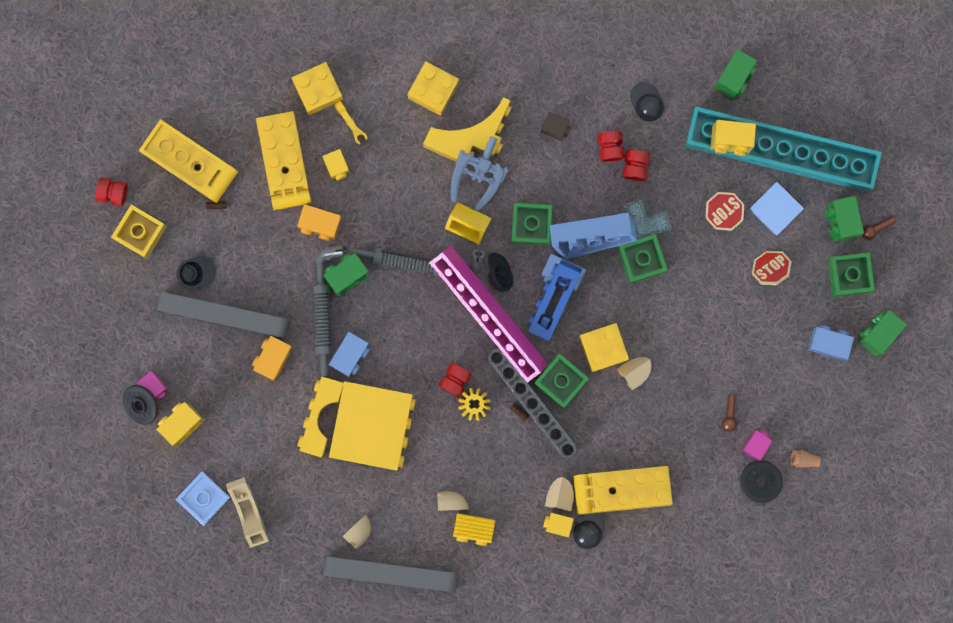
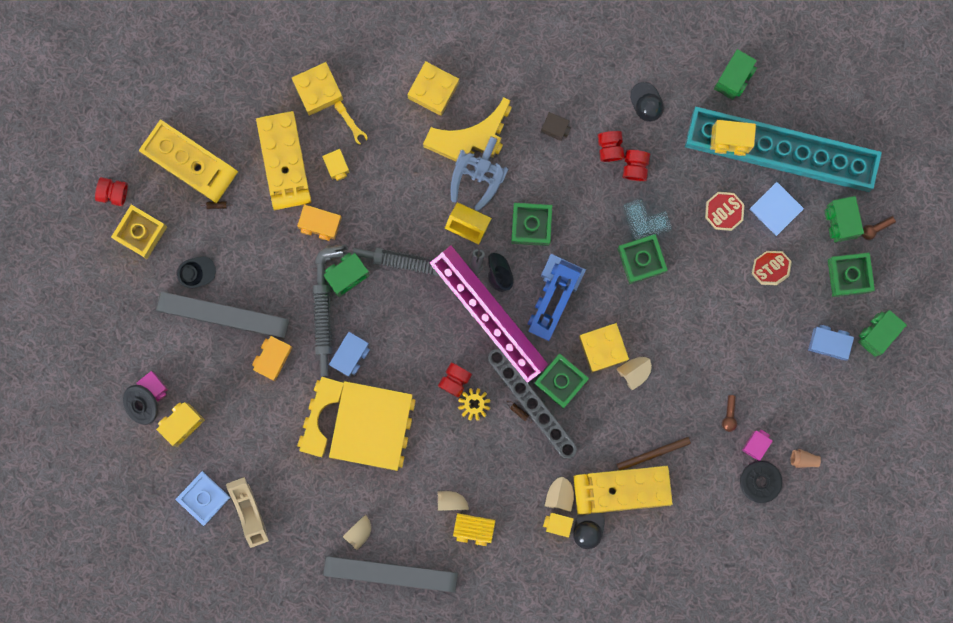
(592, 235): medium blue wedge -> none
(654, 453): none -> reddish brown bar

